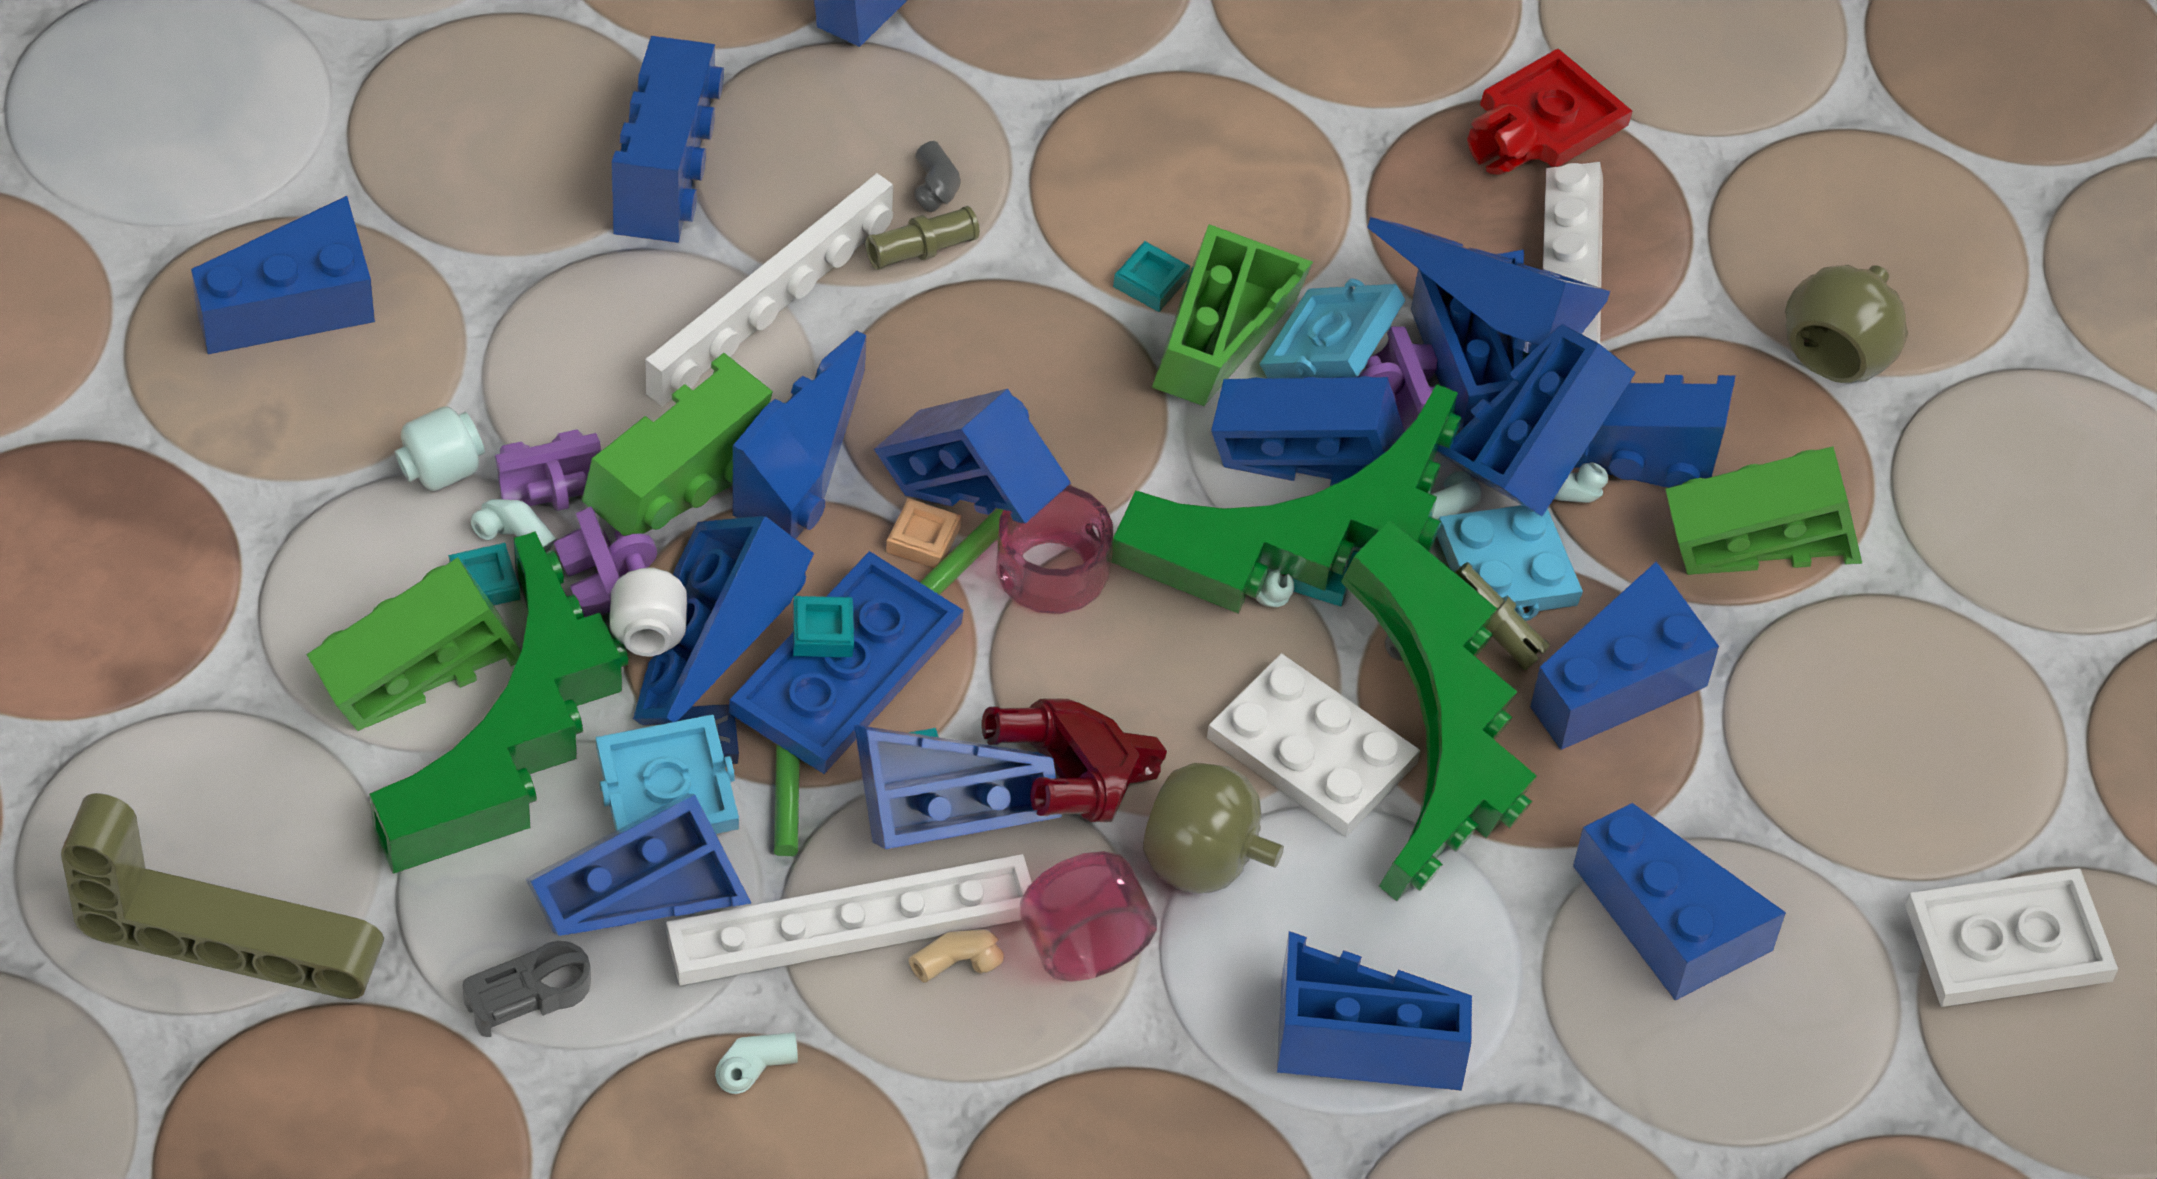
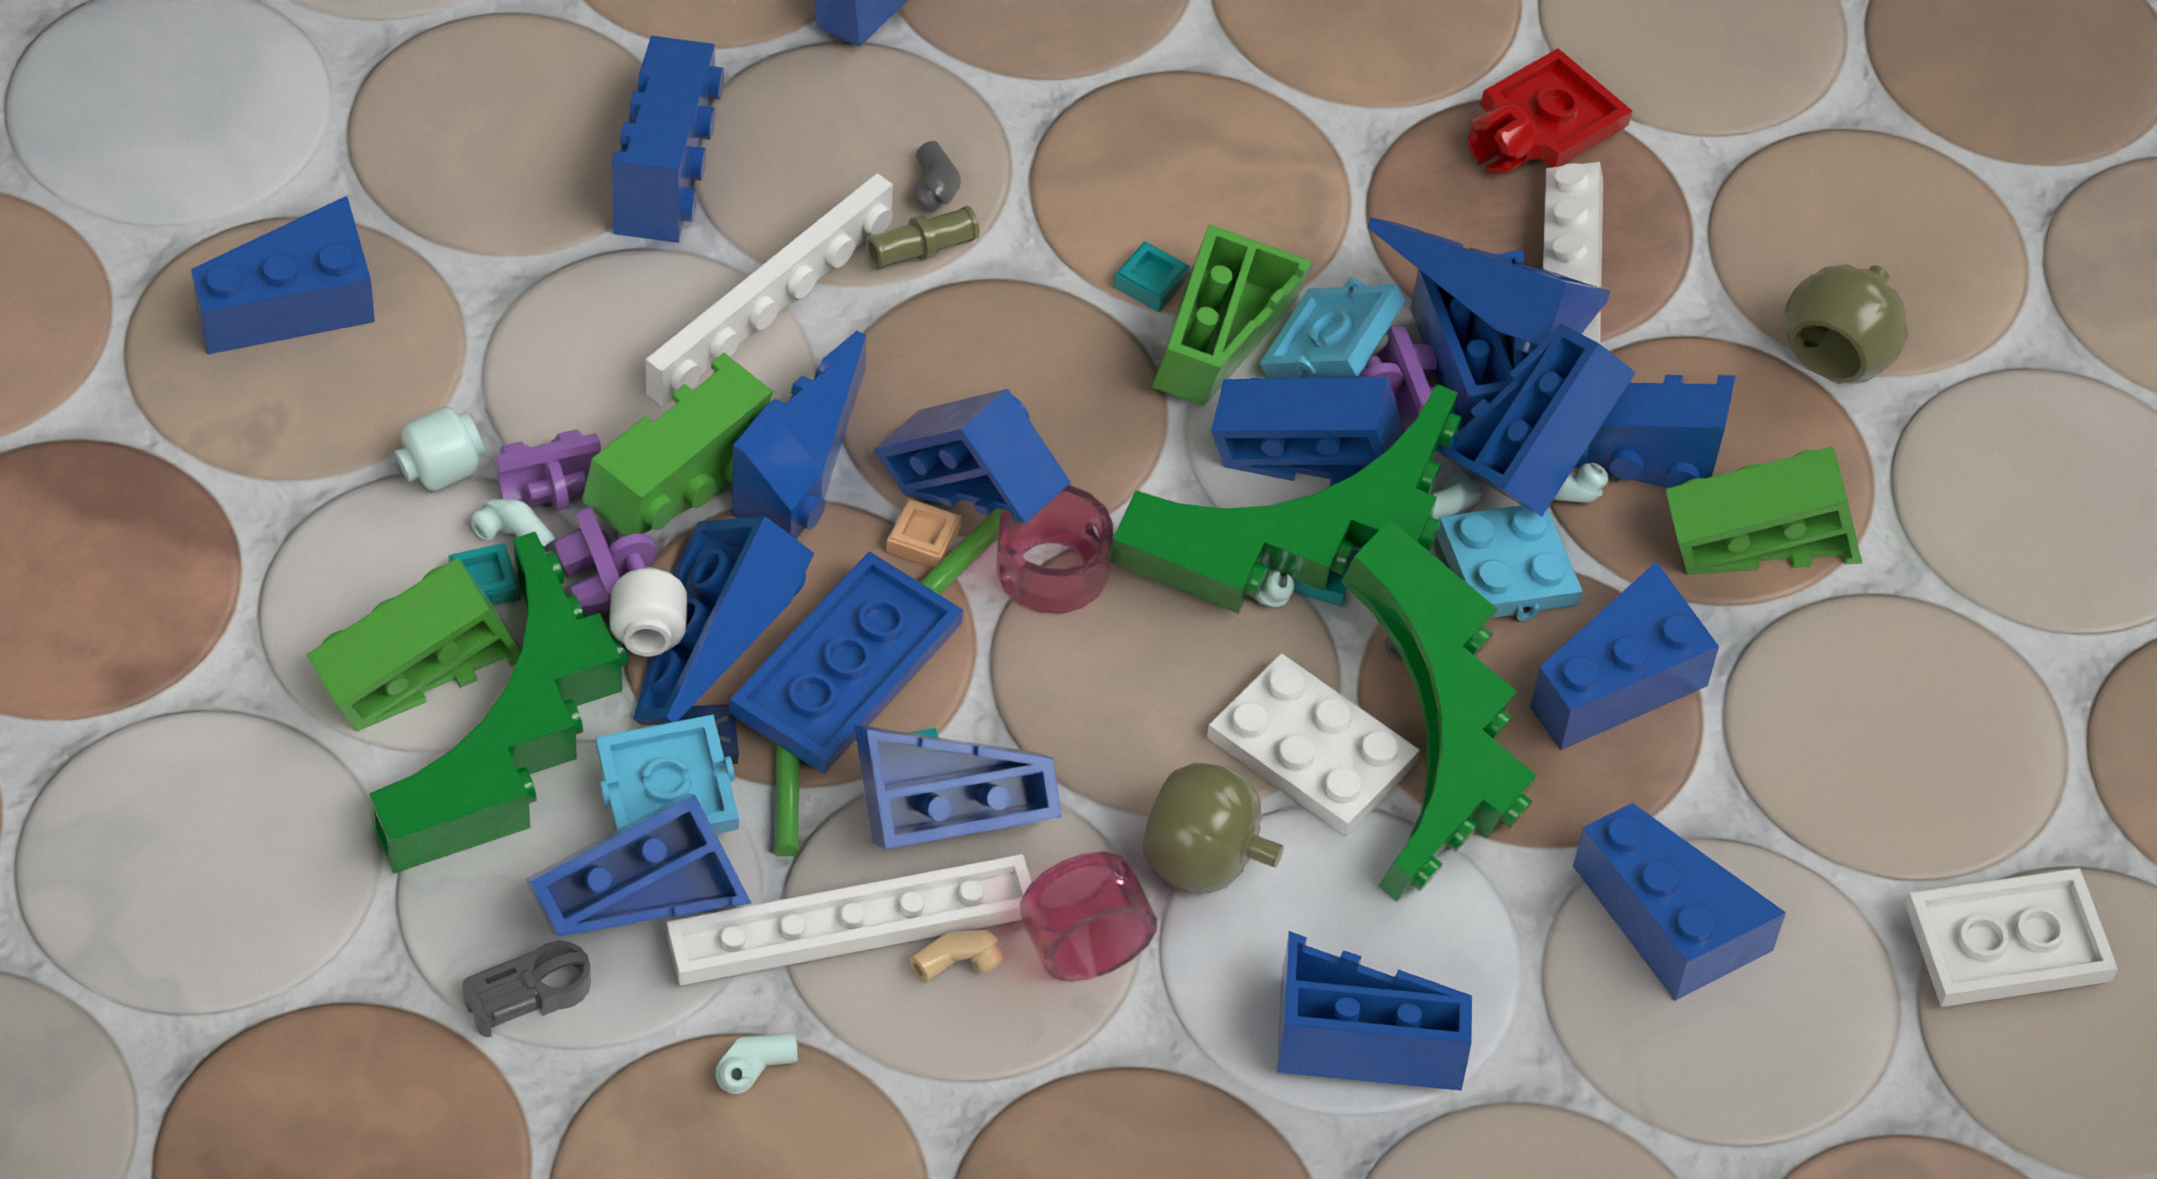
(205, 922): olive beam -> none
(823, 626): teal tile -> none
(1087, 751): dark red connector -> none
(1507, 625): olive pin -> none

